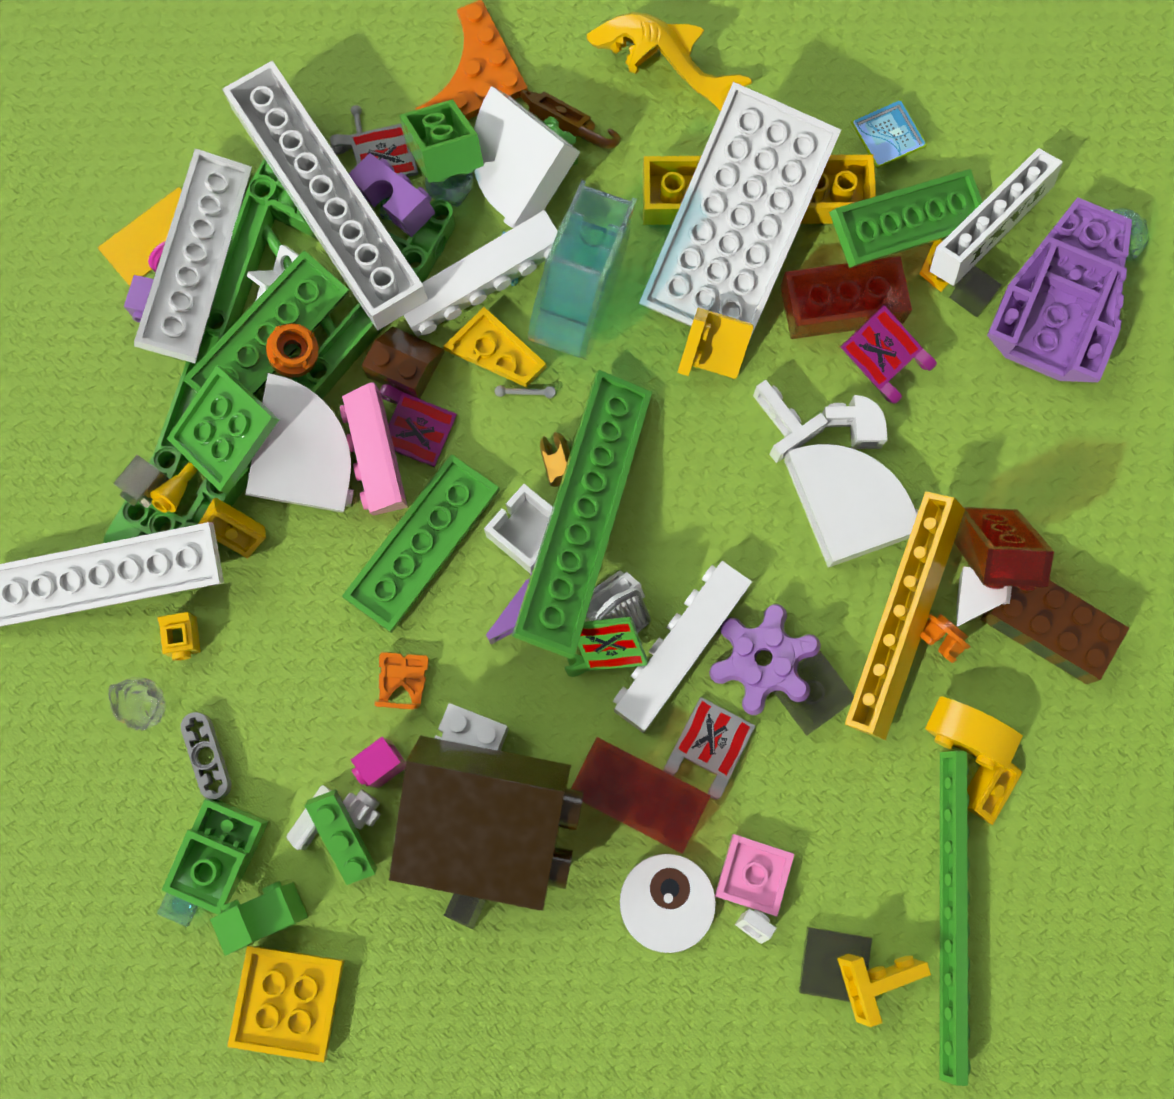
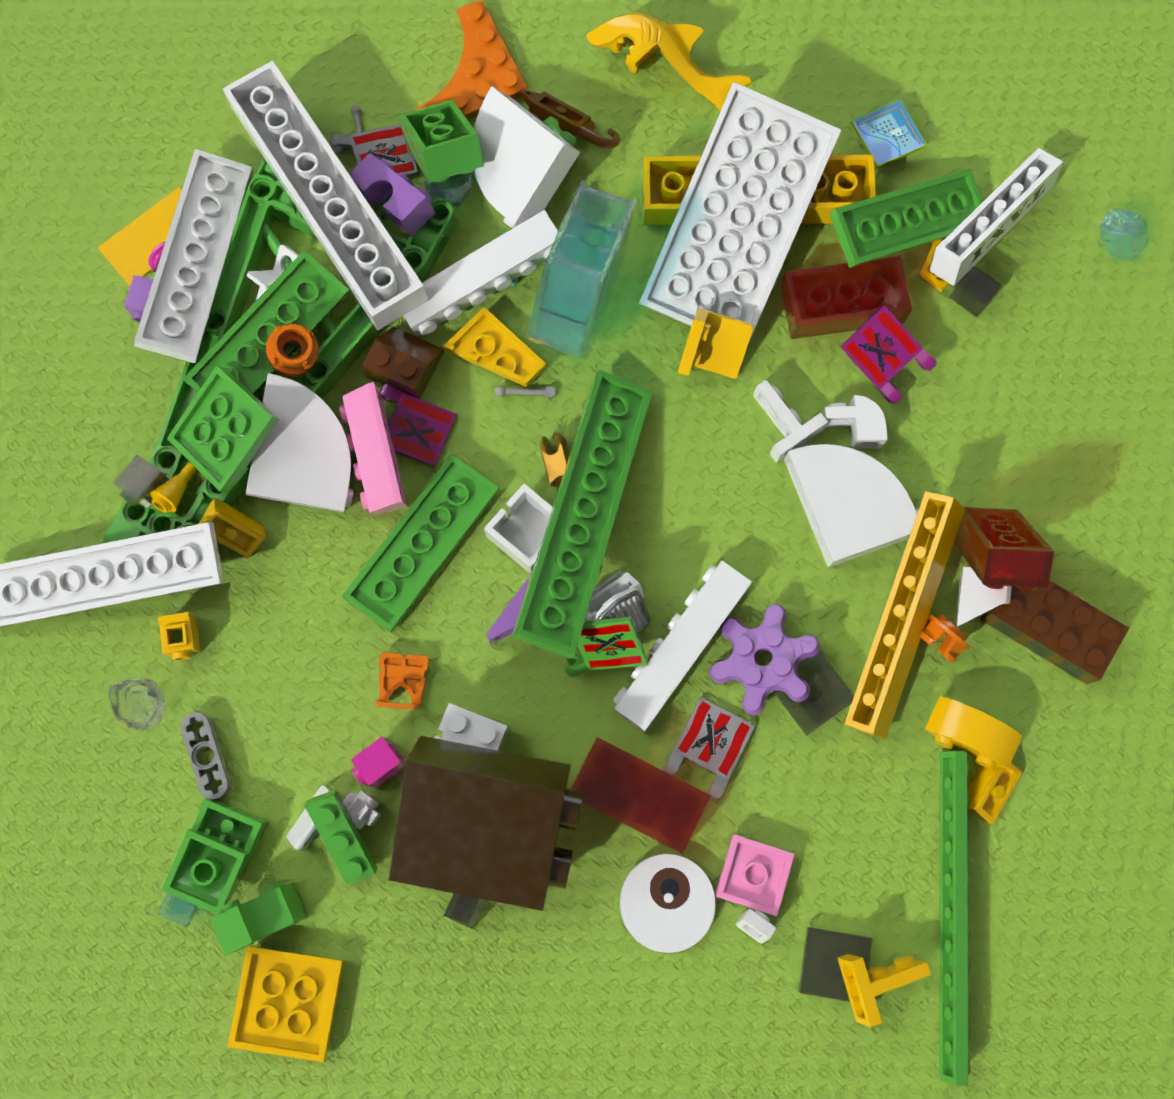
(1068, 297): medium lavender wedge -> none

